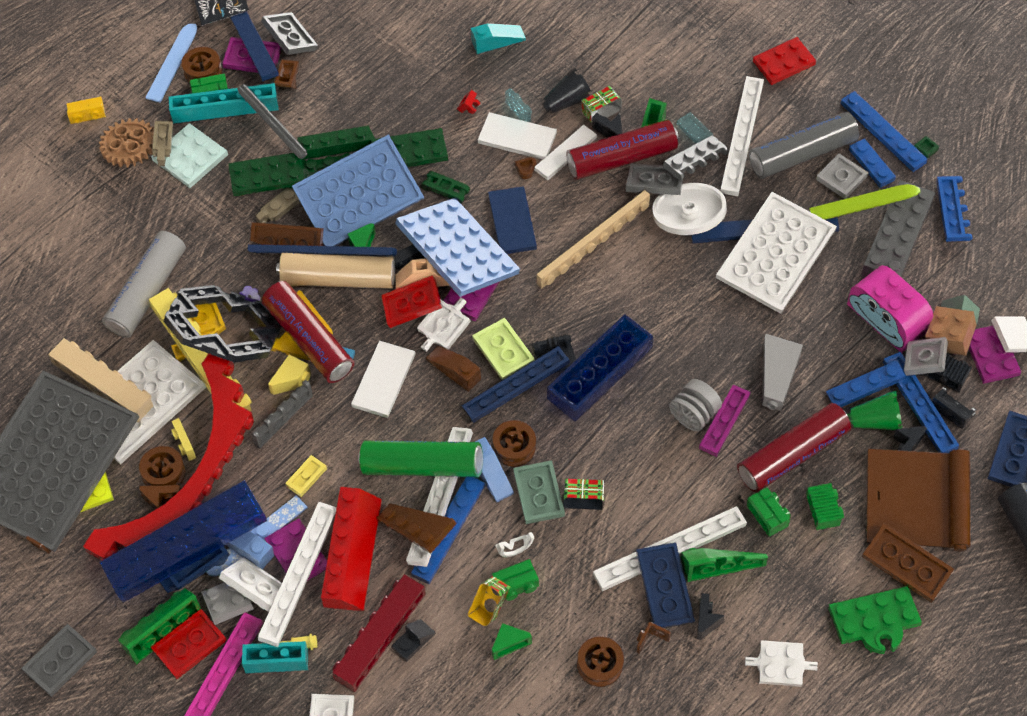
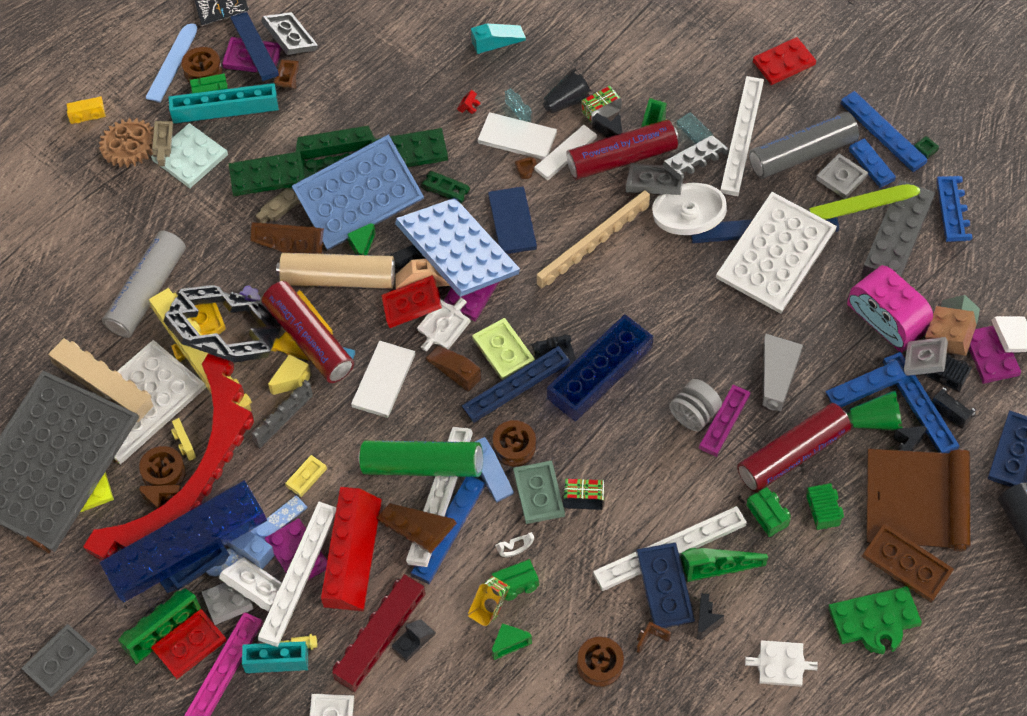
(272, 121): dark grey axle -> none
(377, 251): dark blue tile -> none

